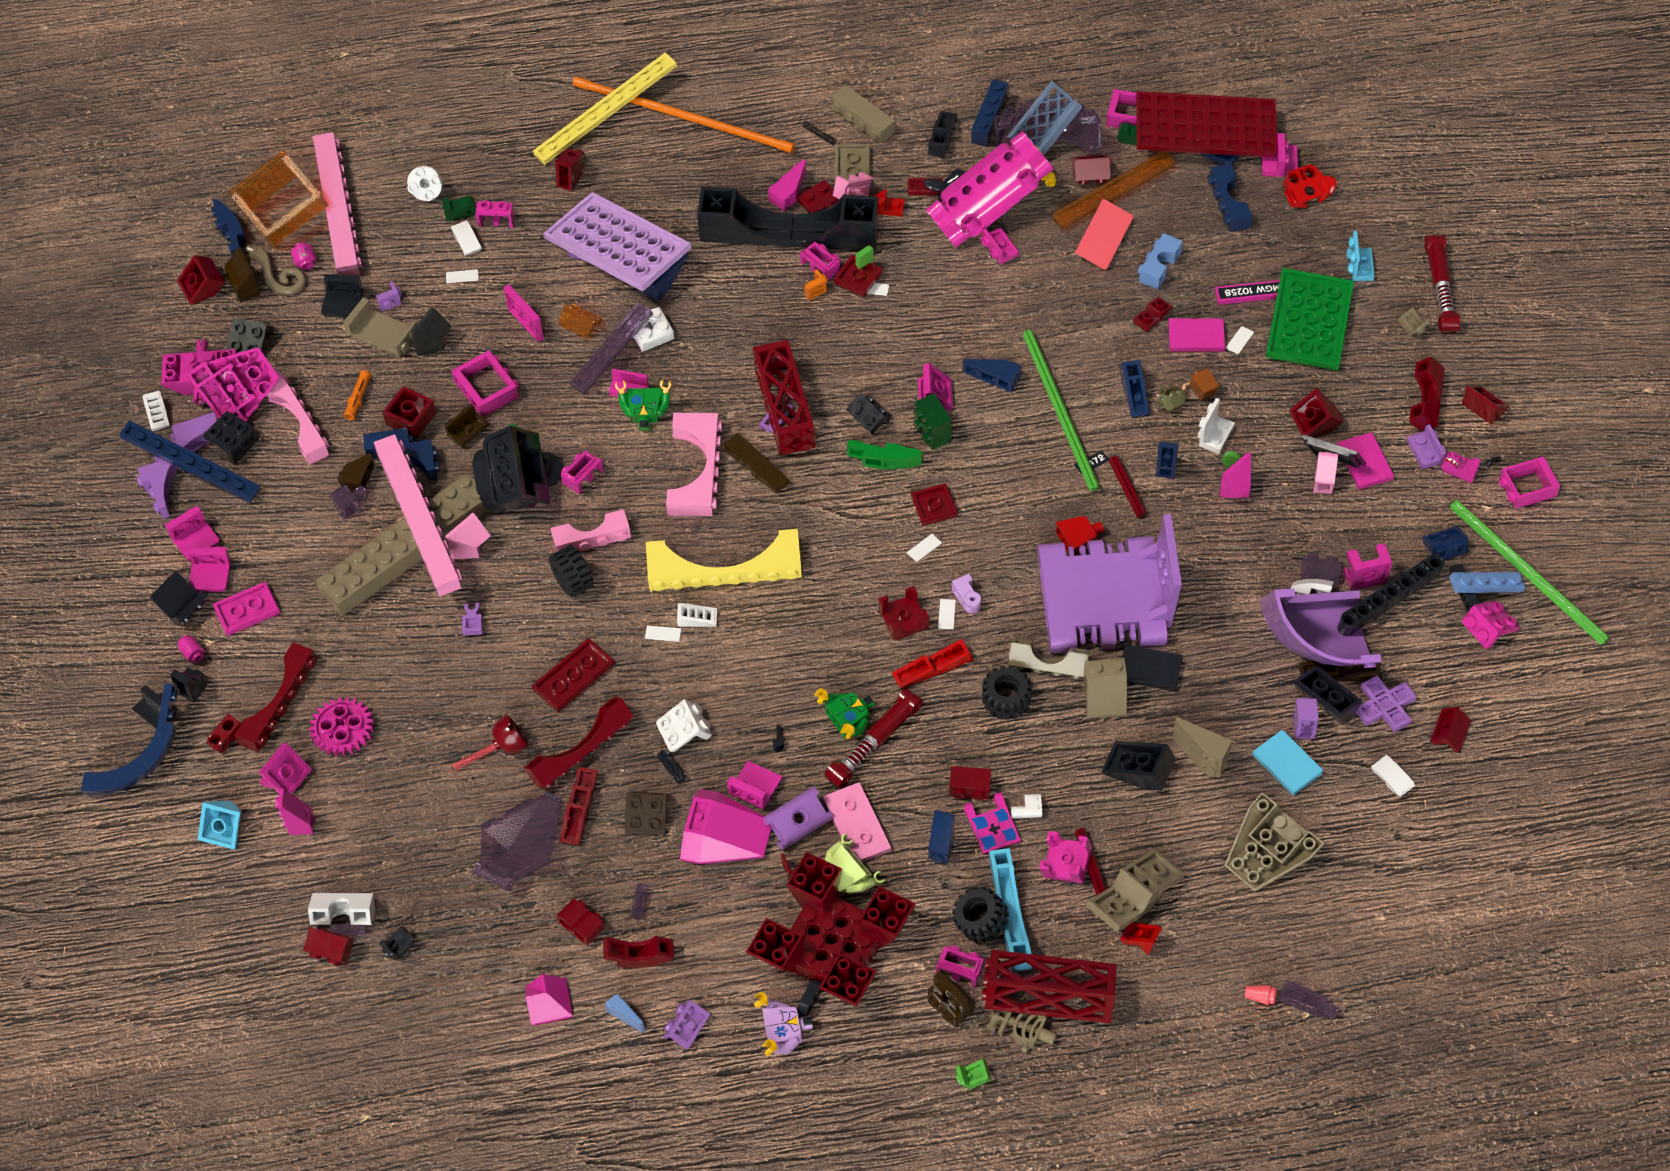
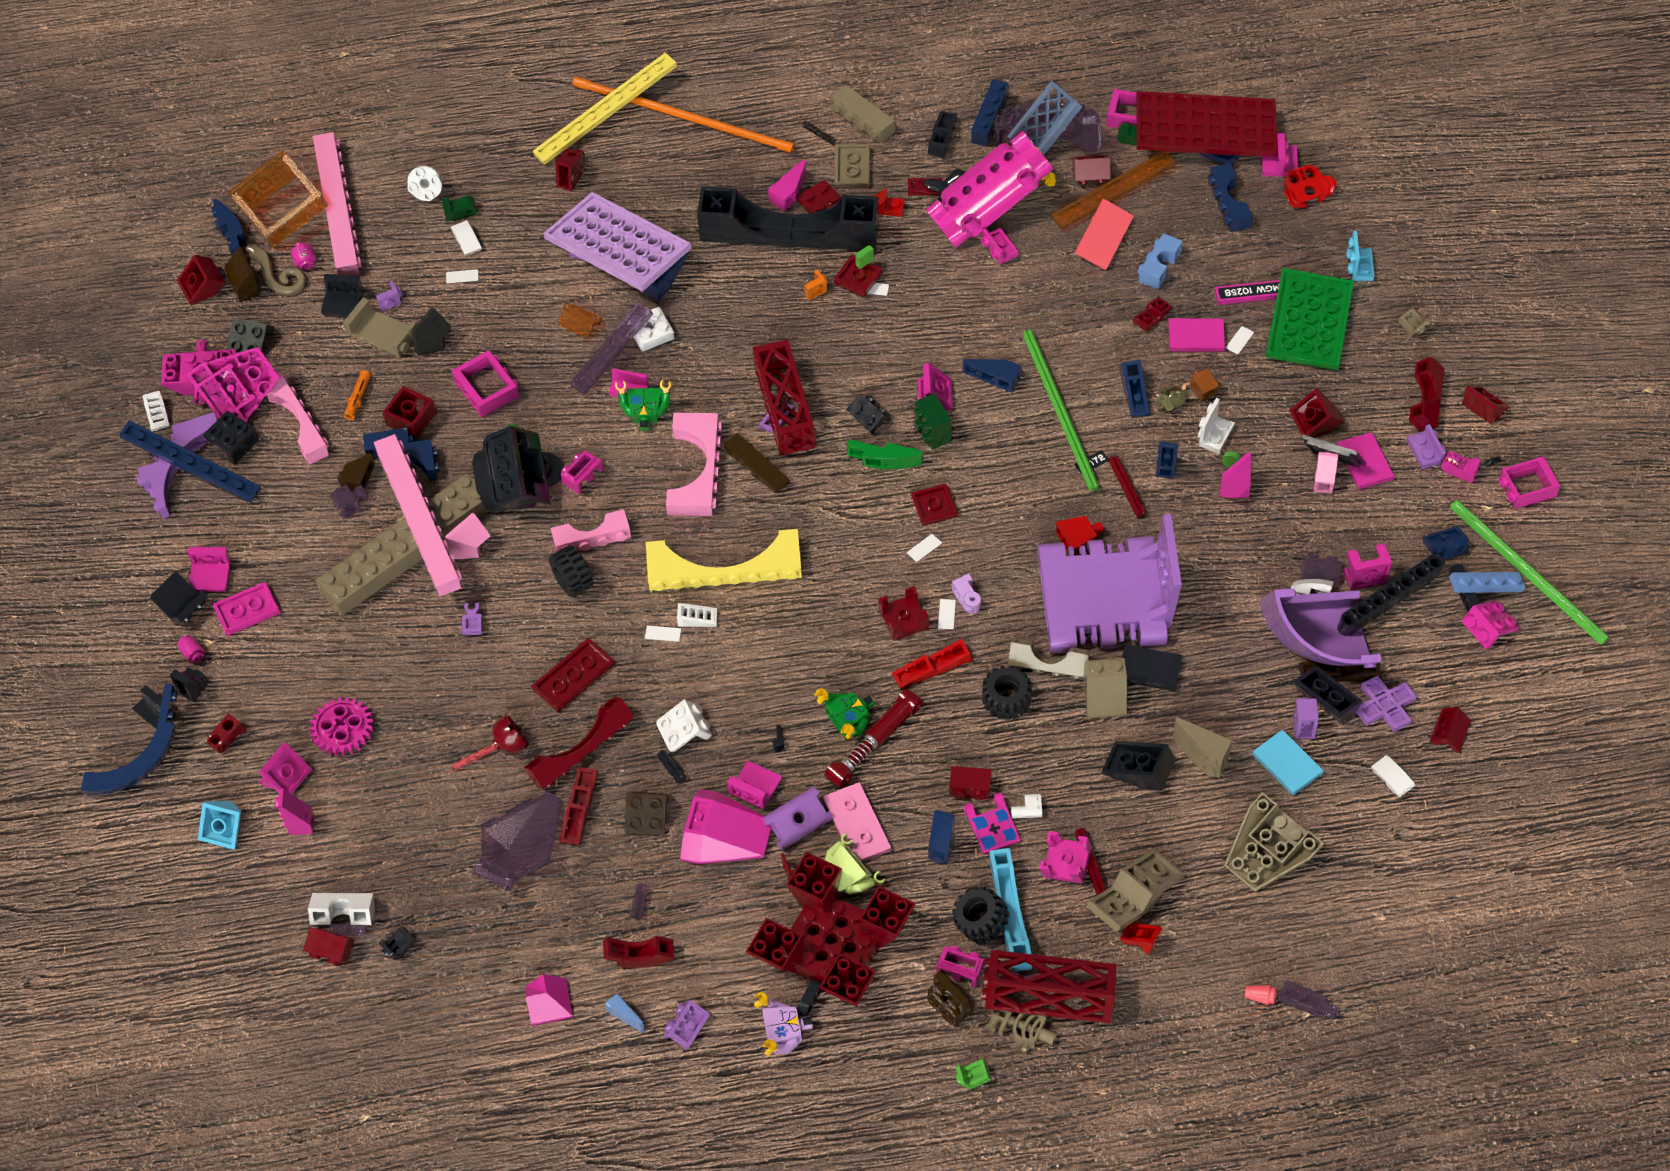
(191, 531): dark pink bracket -> none
(255, 730): dark red arch -> none
(465, 426): dark brown bracket -> none
(495, 209): dark pink window -> none
(523, 313): dark pink tile -> none
(580, 921): dark red brick -> none
(833, 260): dark pink window -> none
(859, 184): bright pink window -> none
(1436, 248): dark red piece -> none

